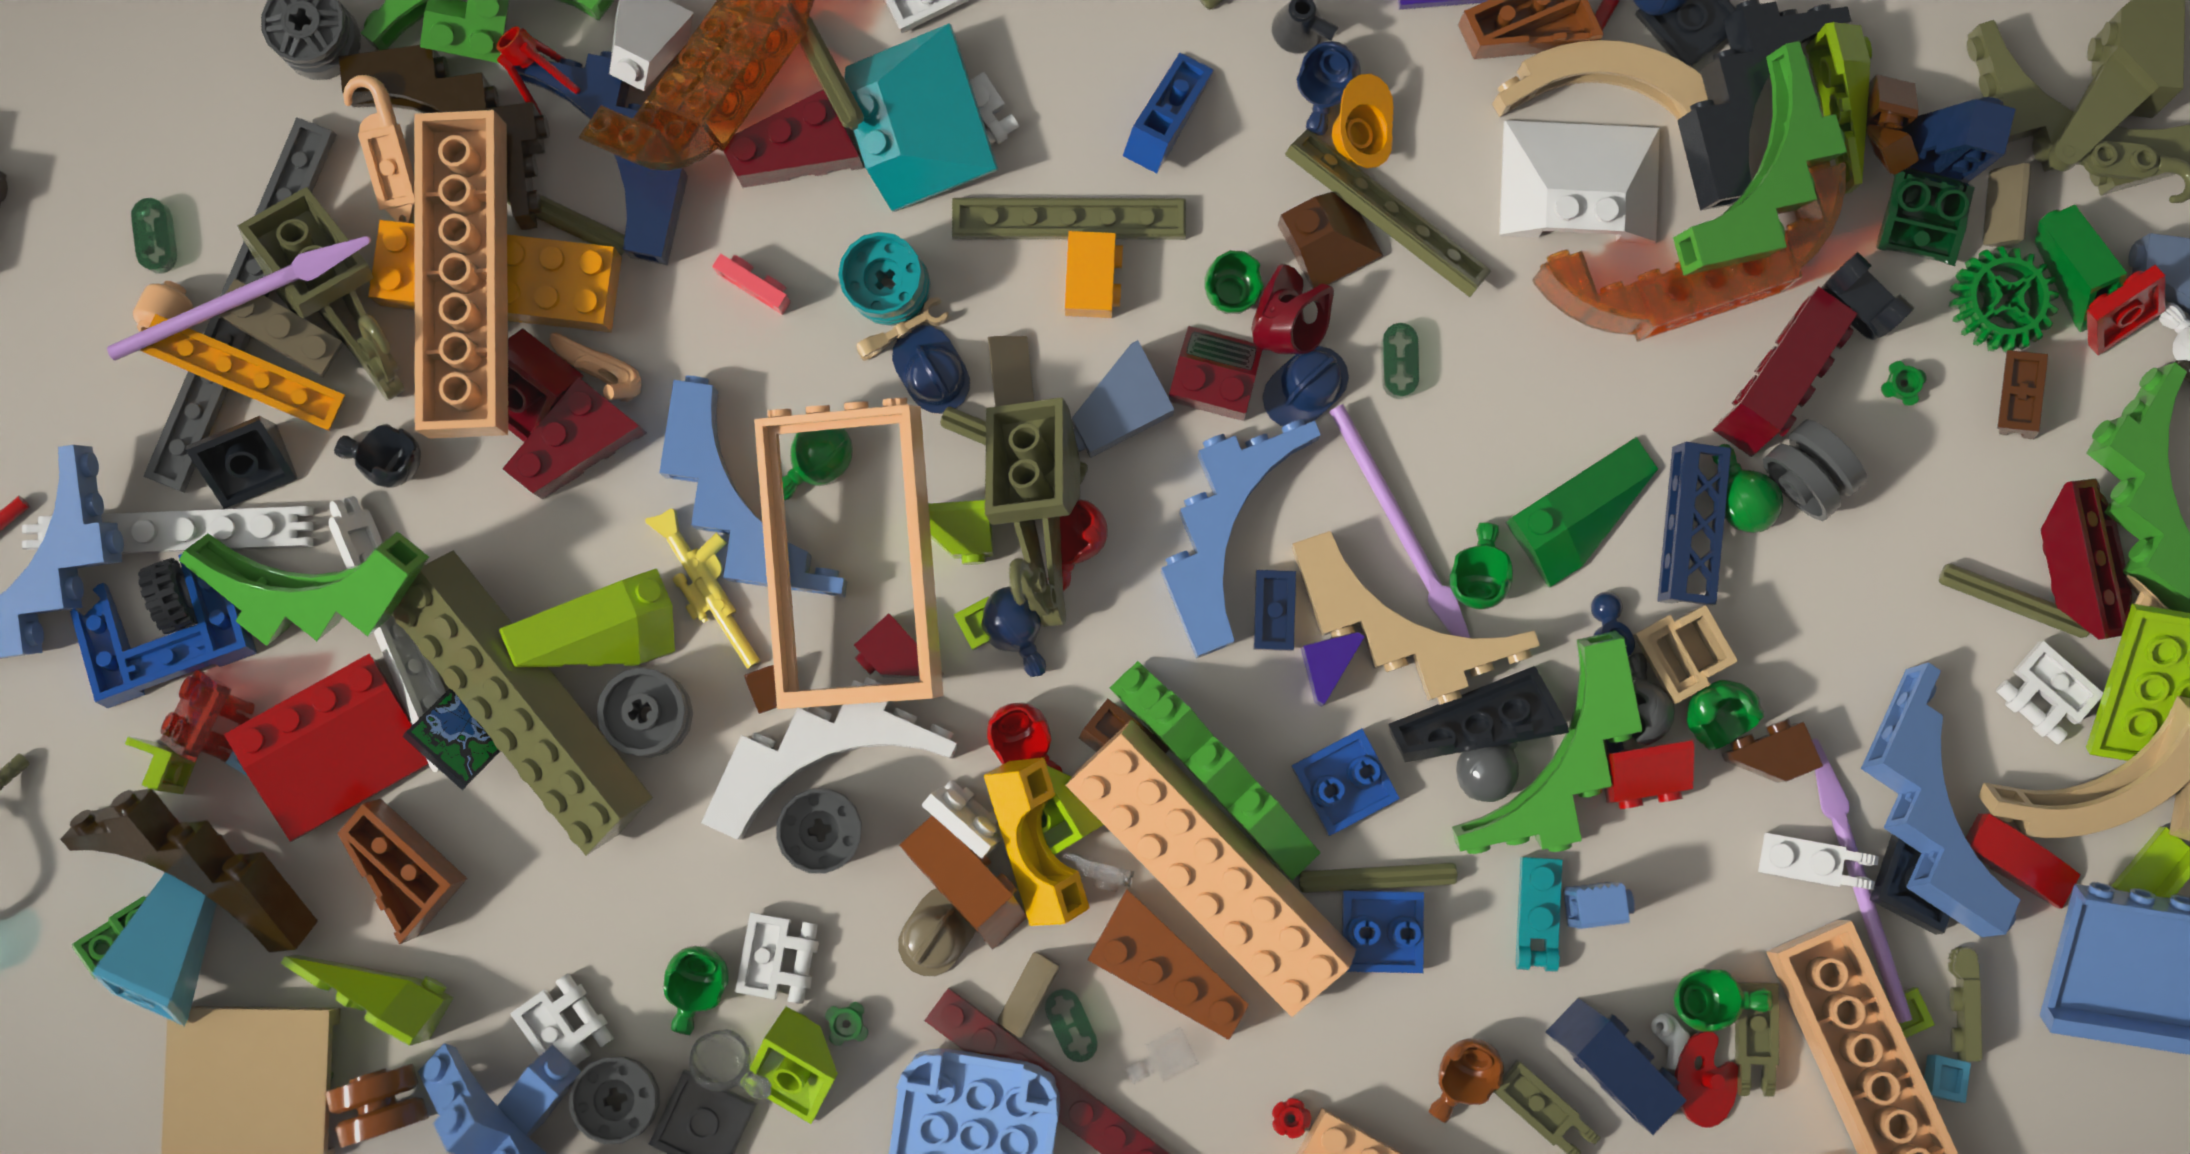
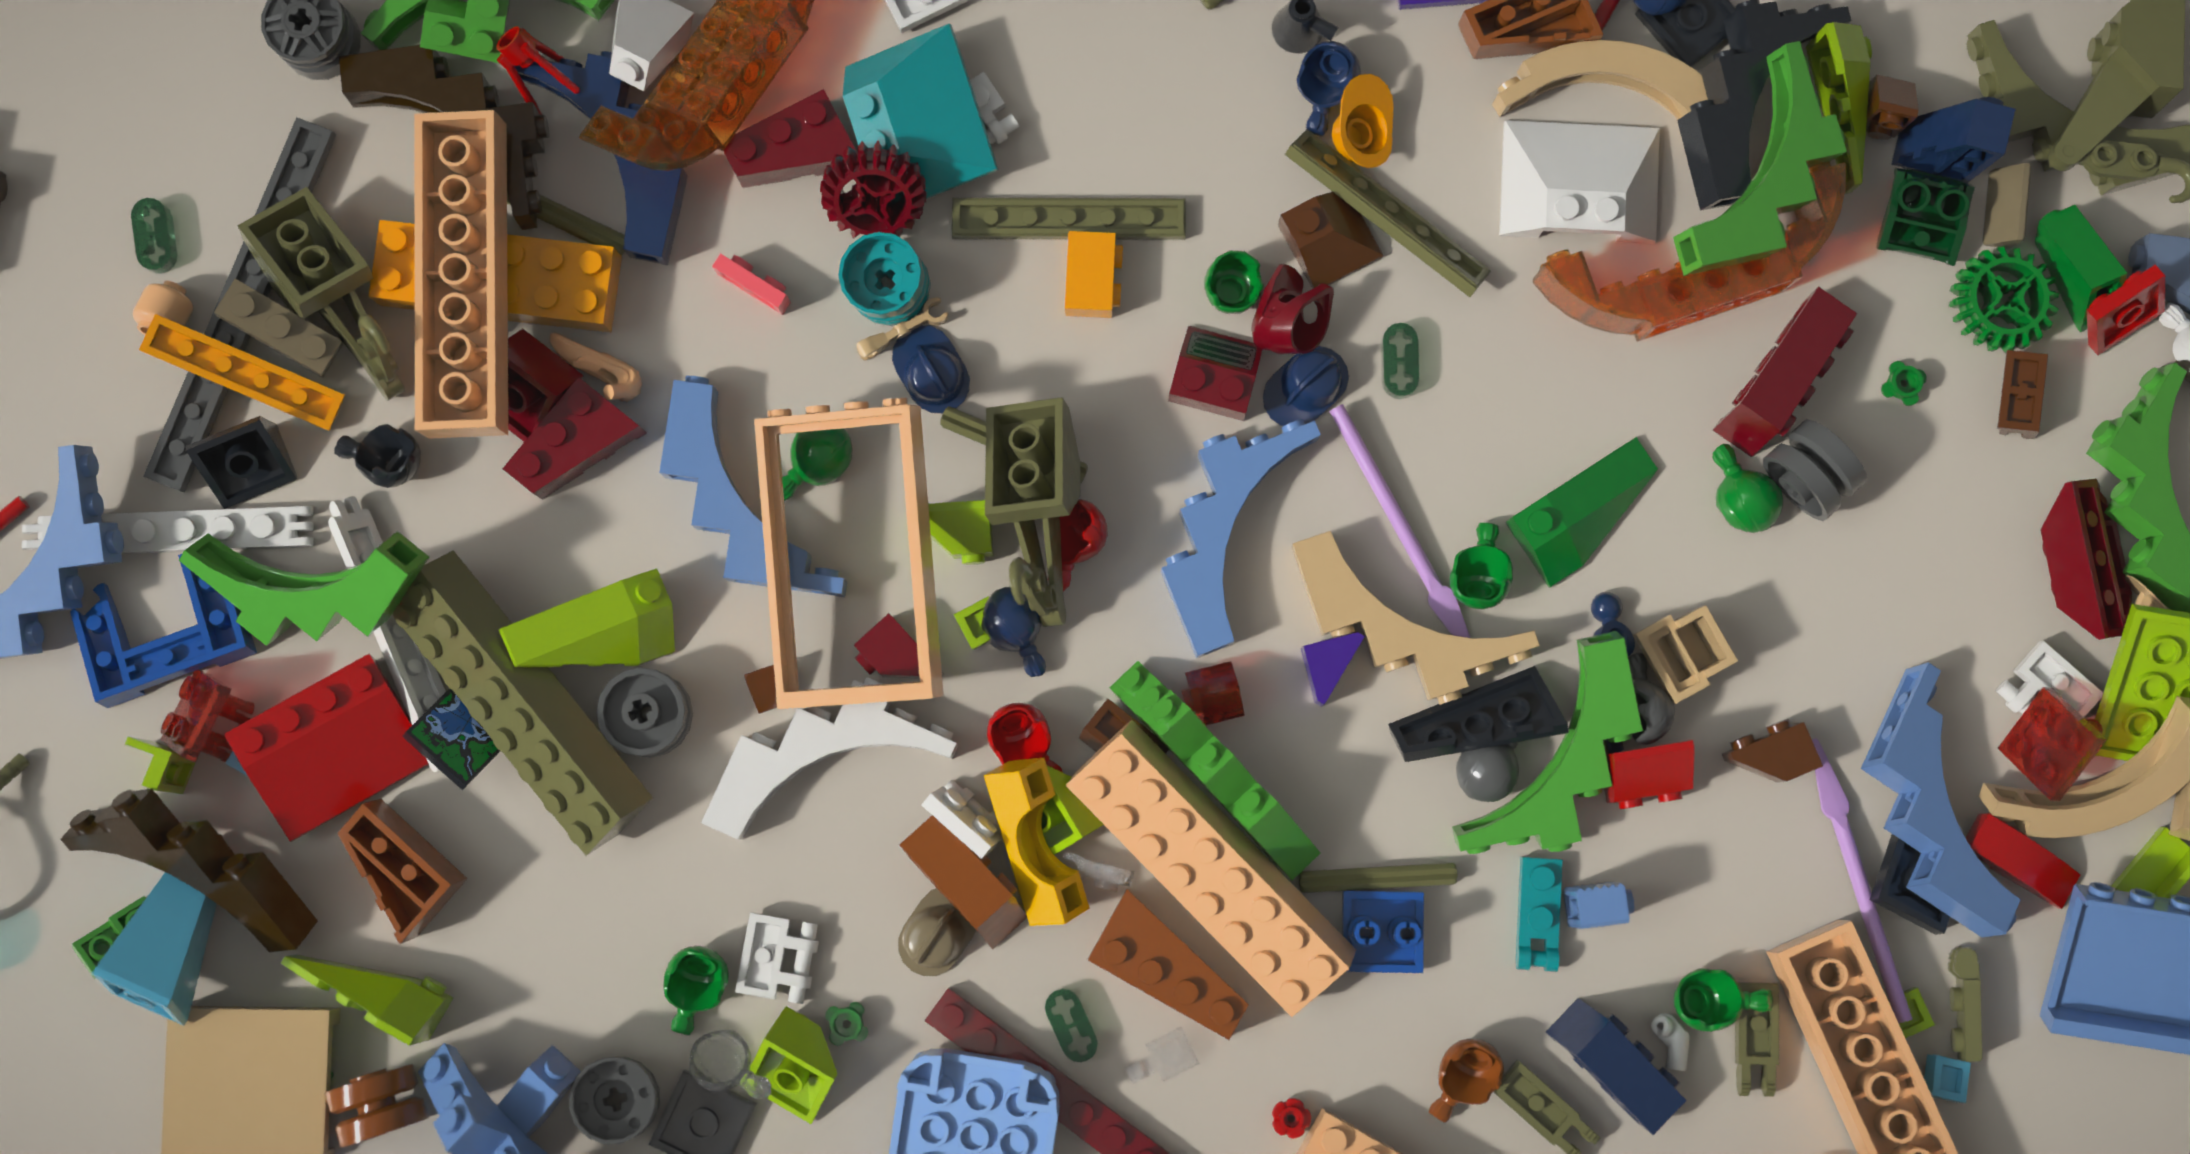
(167, 596): black tyre -> none
(305, 267): lavender piece -> none
(385, 151): light nougat plate -> none
(546, 1025): white plate -> none
(705, 591): light yellow piece -> none
(804, 849): dark grey wheel -> none
(830, 78): olive axle -> none
(878, 179): none -> dark red gear
(1010, 370): dark tan slope -> none
(1028, 994): dark tan slope -> none
(1121, 404): sand blue slope -> none
(1167, 113): blue slope -> none
(1213, 693): none -> clear red brick
(1274, 610): dark blue plate -> none
(1345, 782): blue plate -> none
(1679, 524): dark blue fence -> none
(1710, 1088): red piece -> none
(1723, 713): green hair -> none
(1812, 861): white hinge -> none
(1863, 293): black piece -> none
(1892, 148): reddish brown slope -> none
(2009, 598): olive axle -> none
(2052, 743): none -> clear red plate

